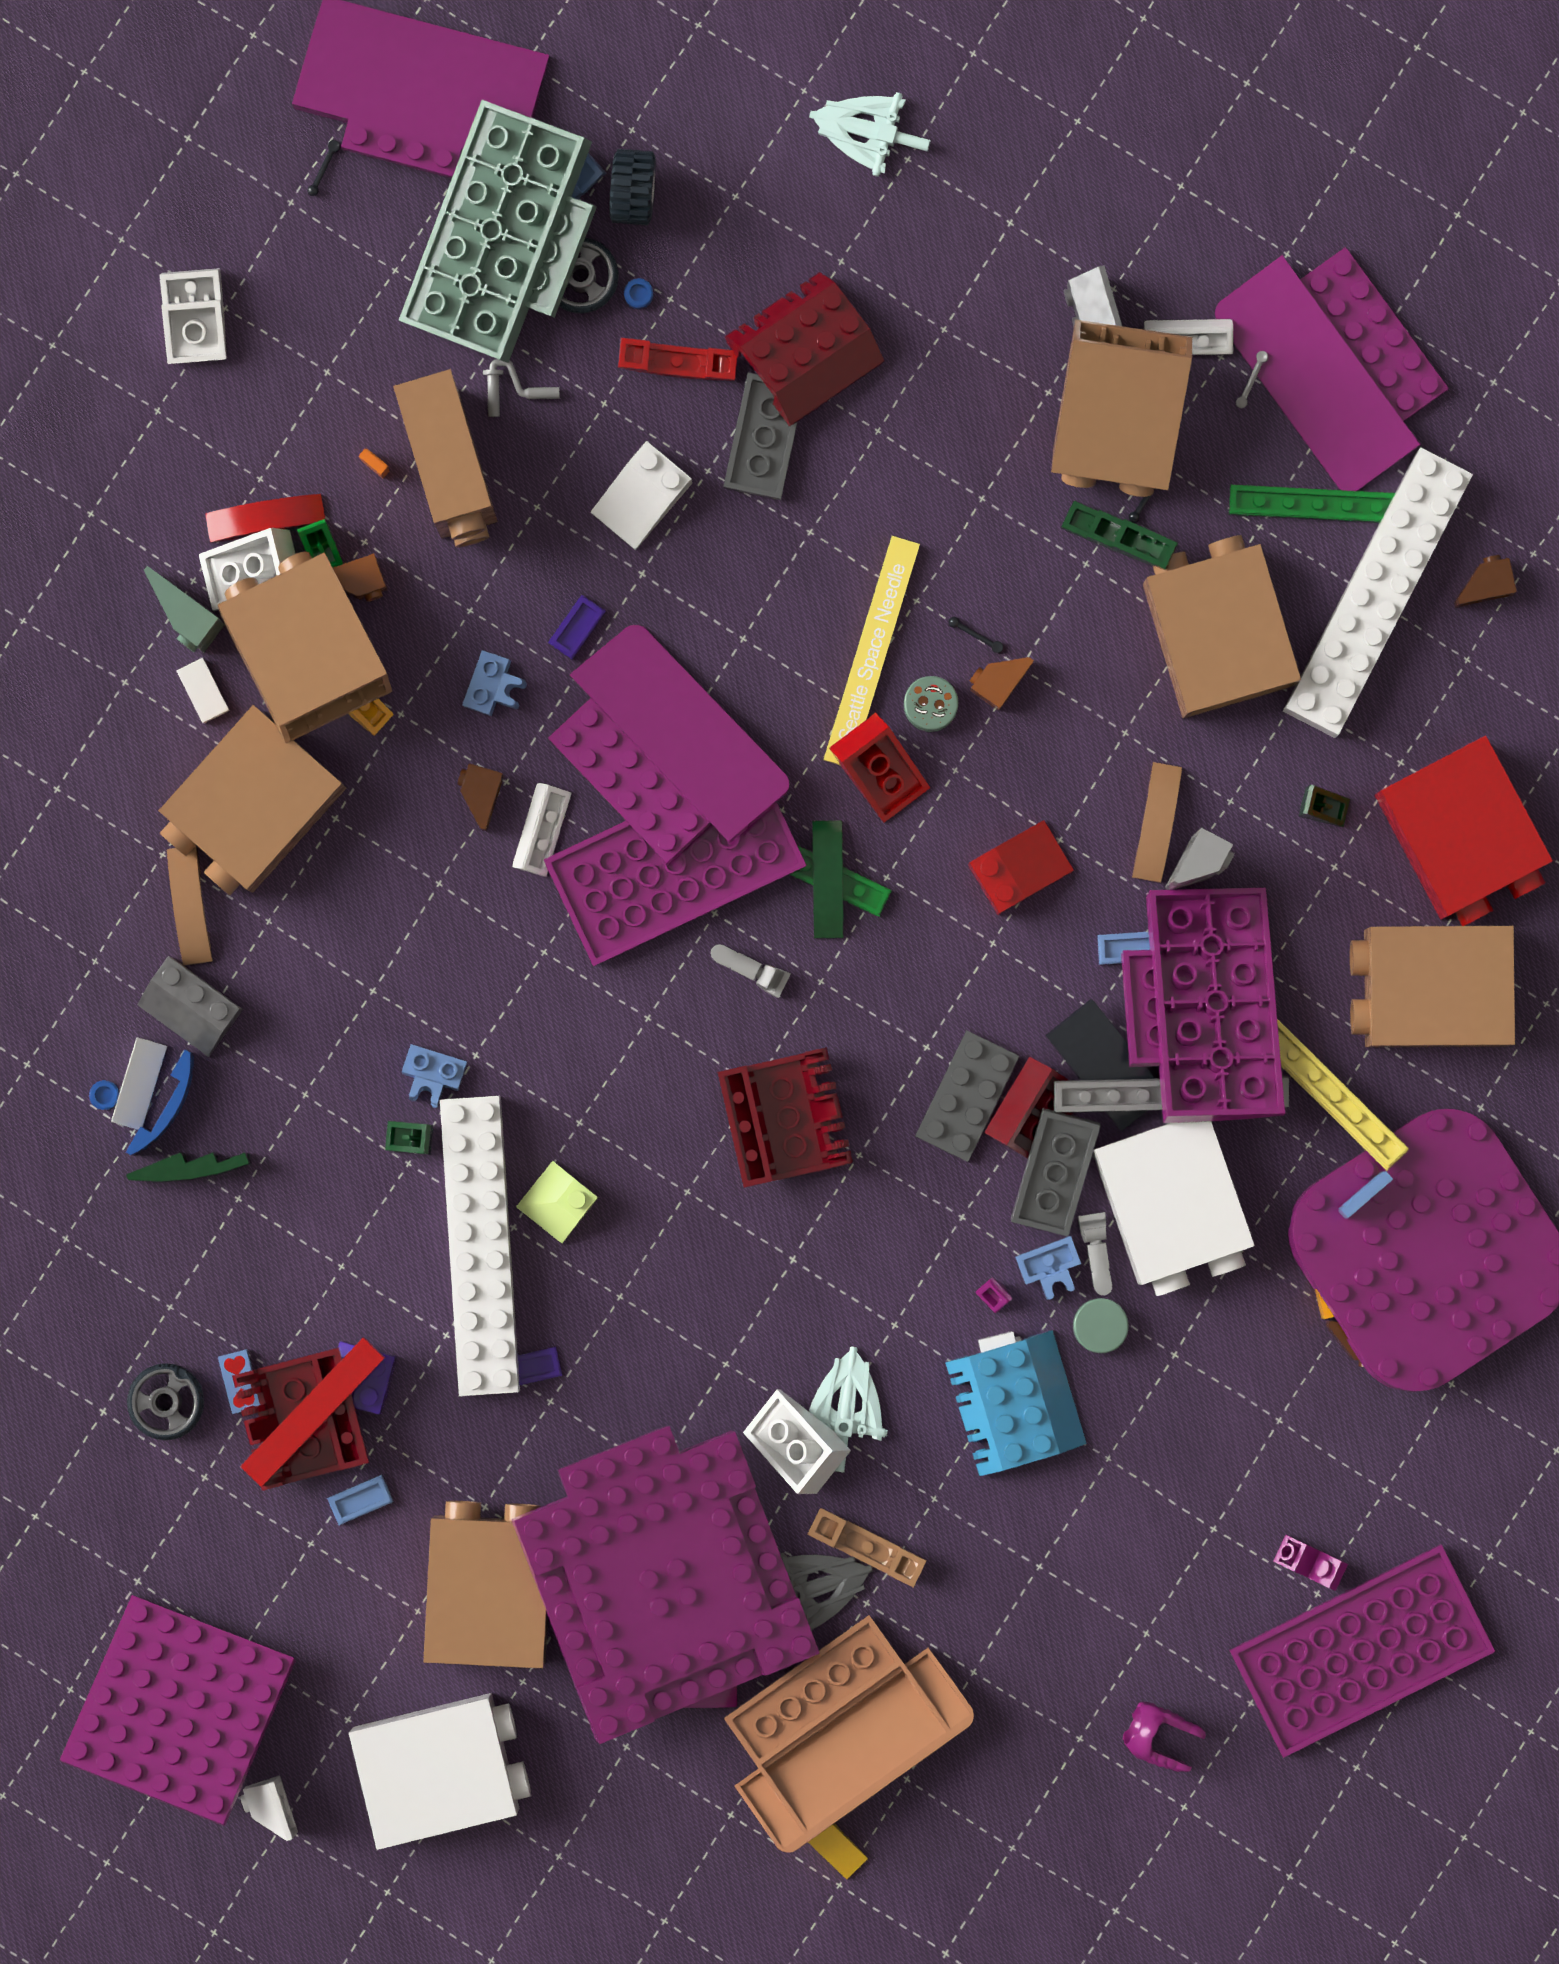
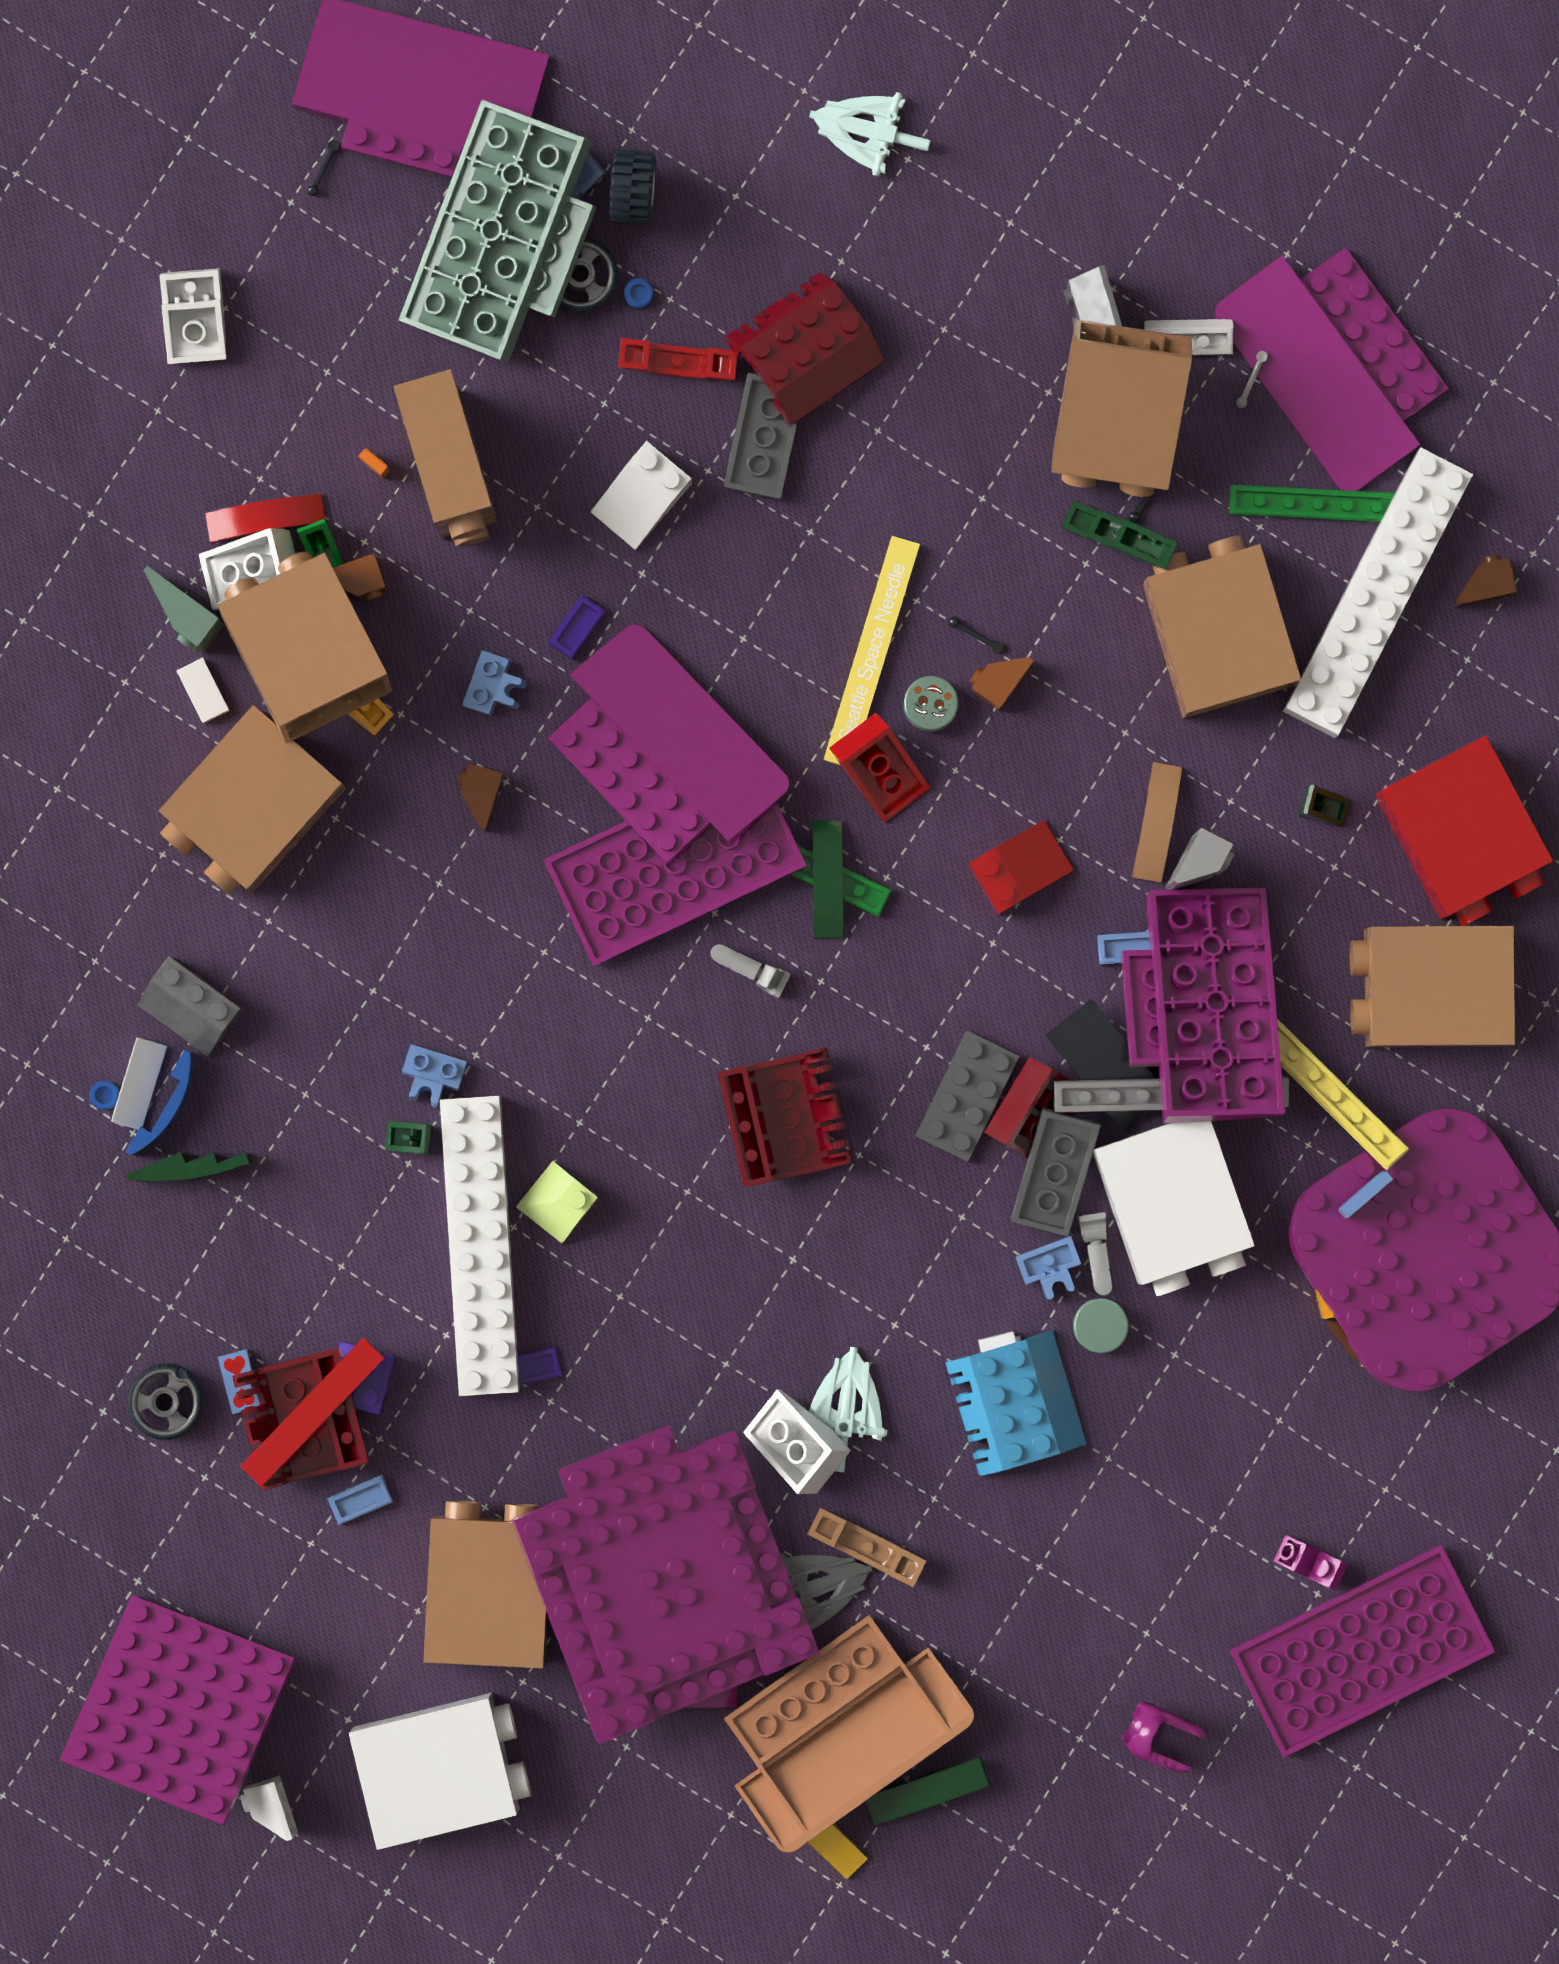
(189, 907): medium nougat slope -> none
(529, 393): light grey piece -> none
(541, 829): white slope -> none
(928, 1790): none -> dark green slope
(994, 1294): magenta slope -> none

